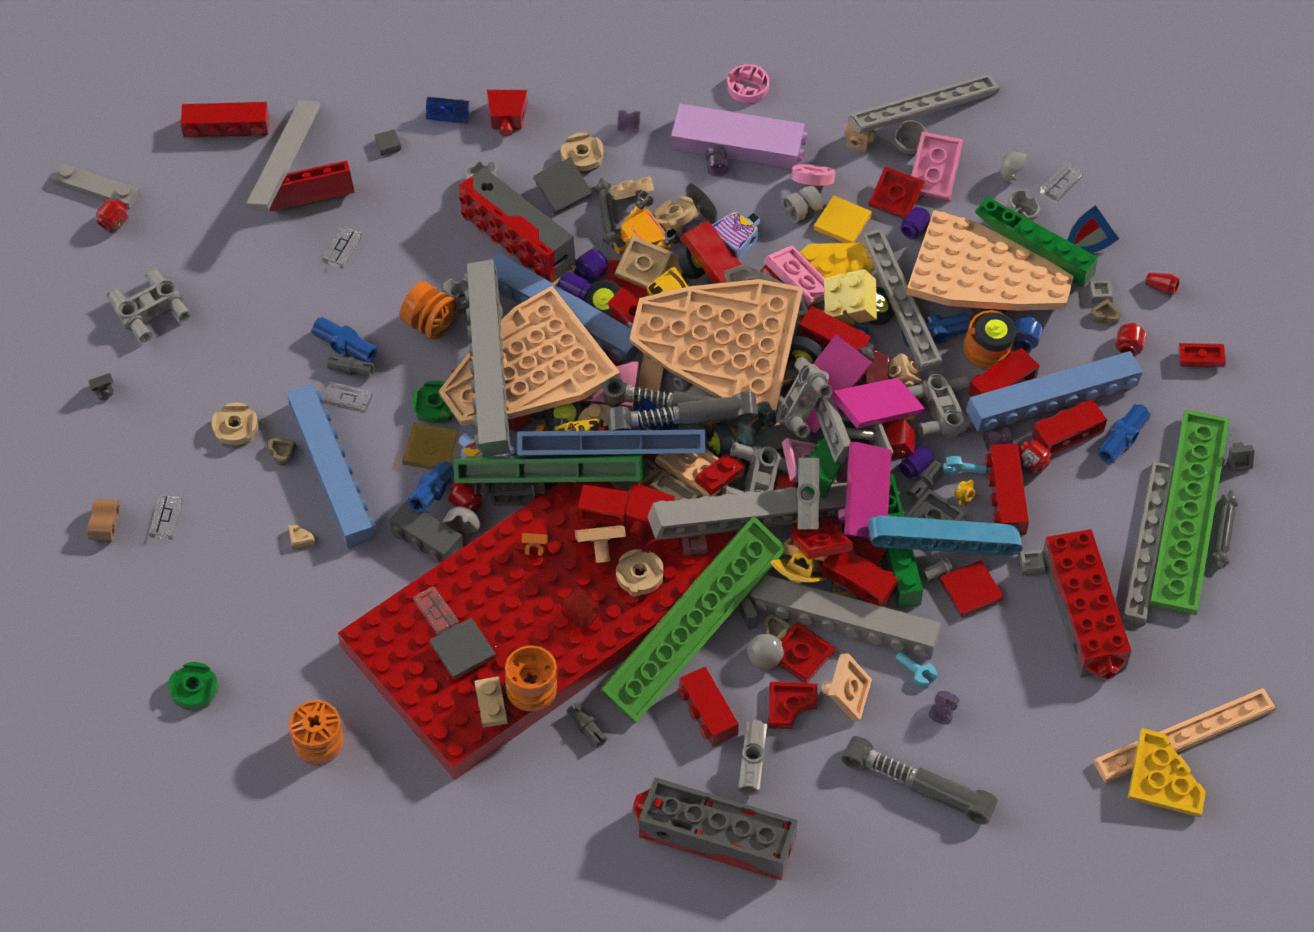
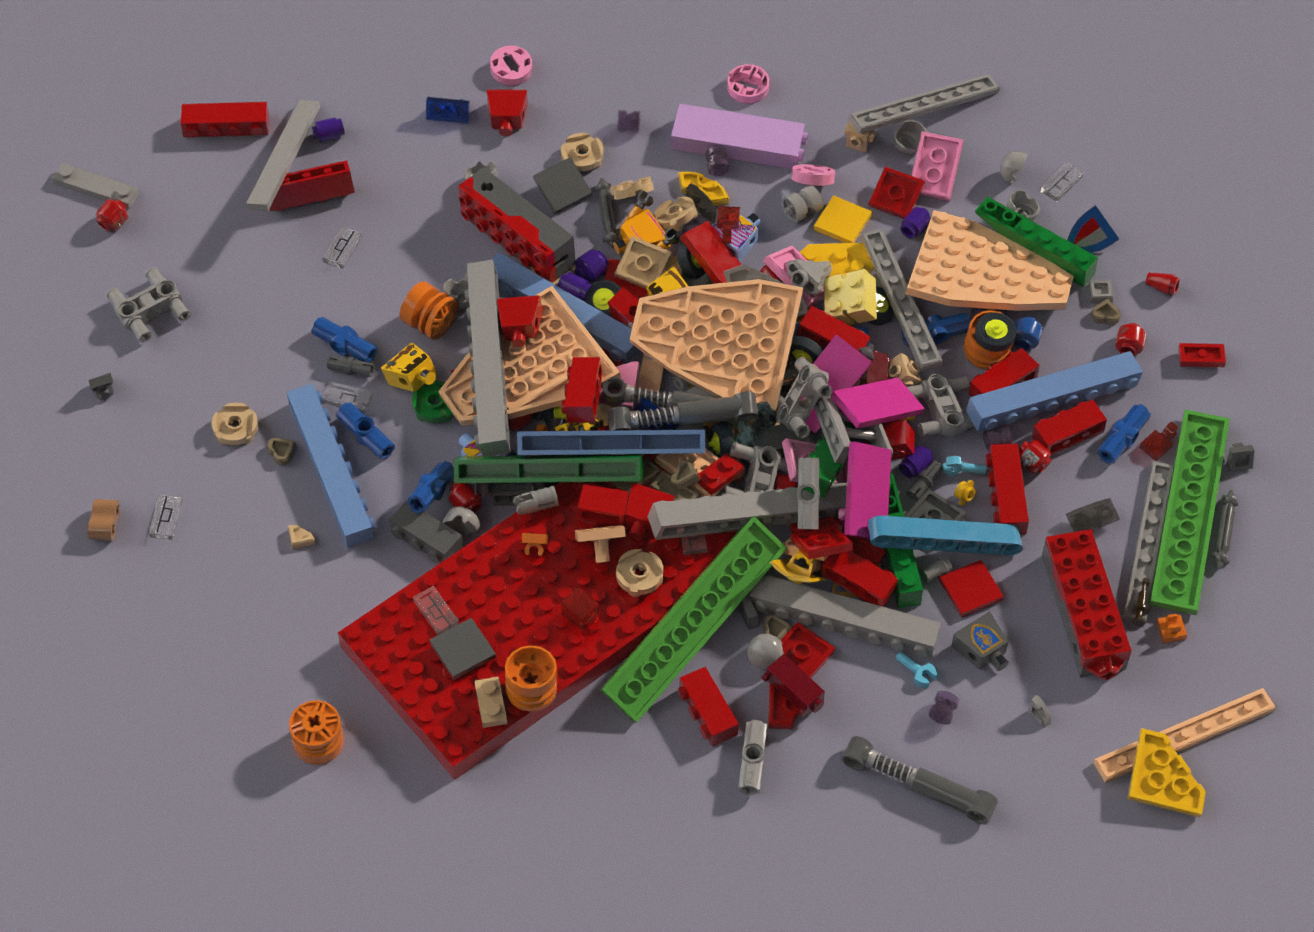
(198, 697): green plate -> none
(328, 129): none -> dark purple brick
(357, 423): none -> blue piece
(387, 142): dark grey tile -> none
(409, 369): none -> yellow torso
(429, 446): clear yellow tile -> none
(501, 71): none -> bright pink piece
(520, 318): none -> red torso
(536, 500): none -> light grey hinge
(582, 390): none -> red brick
(587, 725): dark grey pin -> none
(684, 475): none -> dark tan tile
(712, 189): none -> yellow tile
(715, 828): dark grey piece -> none
(728, 219): none -> clear red plate
(795, 685): none -> dark red brick
(809, 274): none -> light grey rock
(848, 687): light nougat tile -> none
(982, 643): none -> dark grey torso
(1032, 562): light grey tile -> none
(1039, 711): none -> light grey tile
(1093, 515): none -> clear smoke slope
(1140, 609): none -> dark brown piece
(1159, 443): none -> clear red plate
(1171, 628): none -> orange tile

